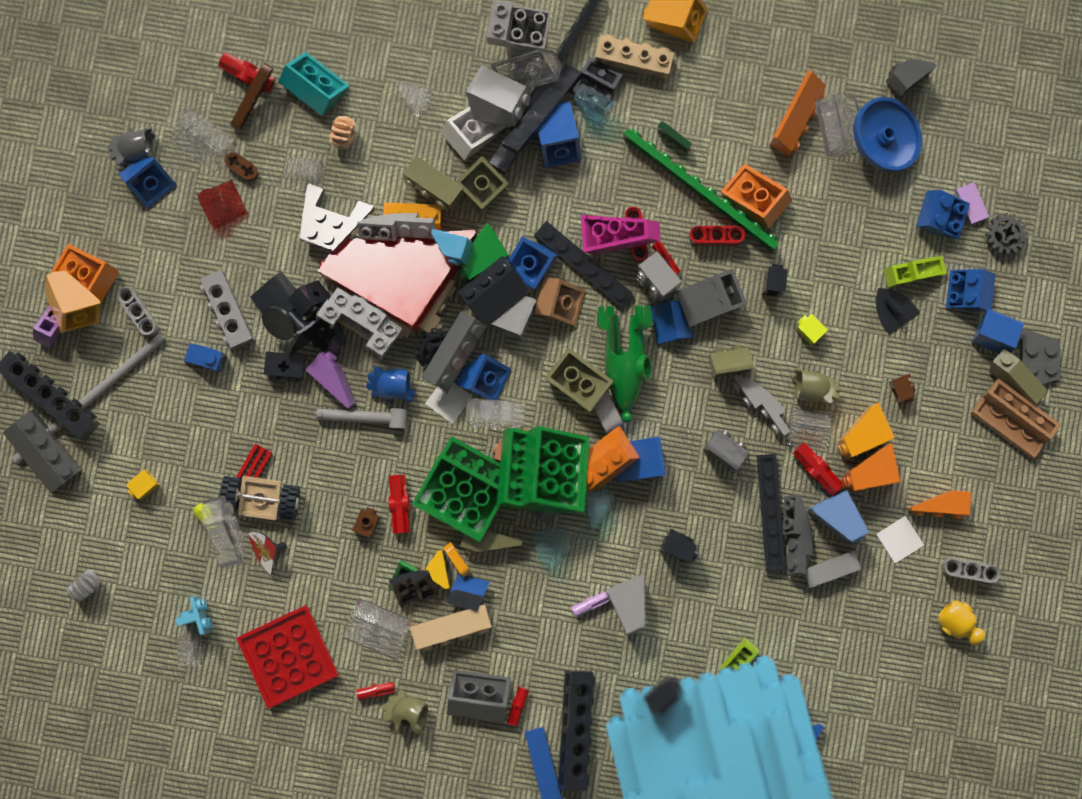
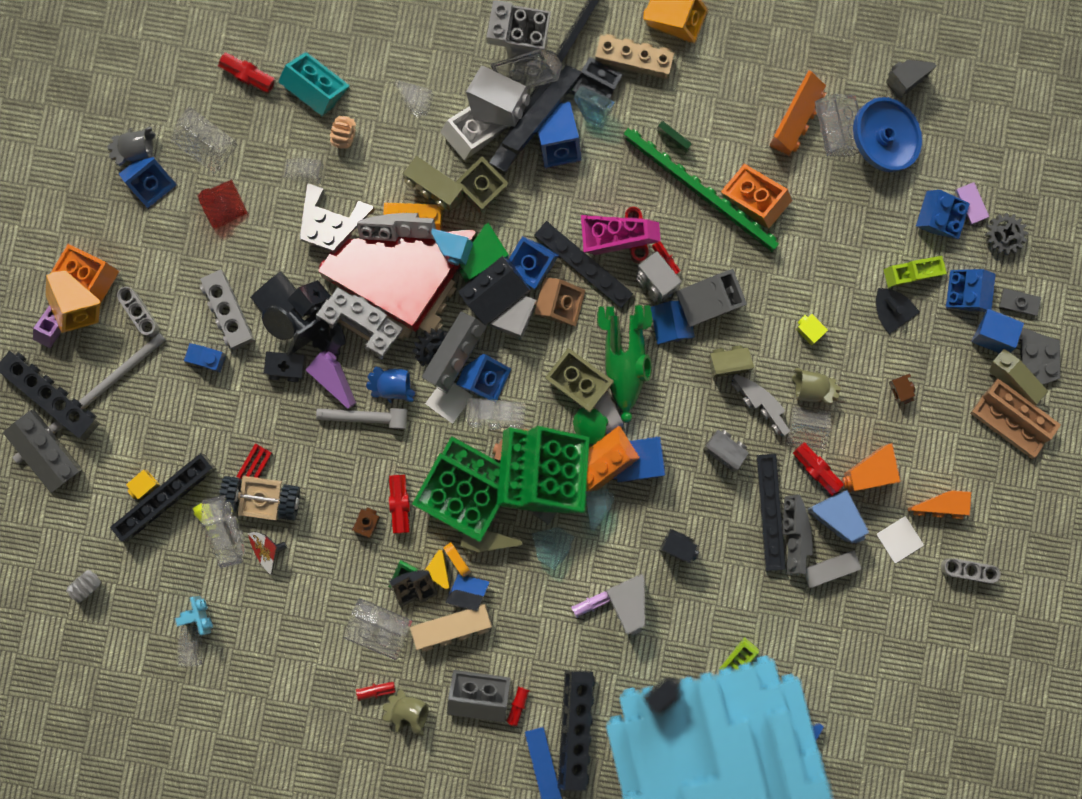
(163, 498): none -> black brick
(239, 169): reddish brown beam -> none
(252, 96): reddish brown beam -> none
(287, 656): red plate -> none
(590, 424): none -> green dish
(725, 232): red beam -> none
(774, 281): black brick -> none
(867, 432): light orange slope -> none
(960, 621): yellow piece -> none
(1019, 302): none -> dark grey plate

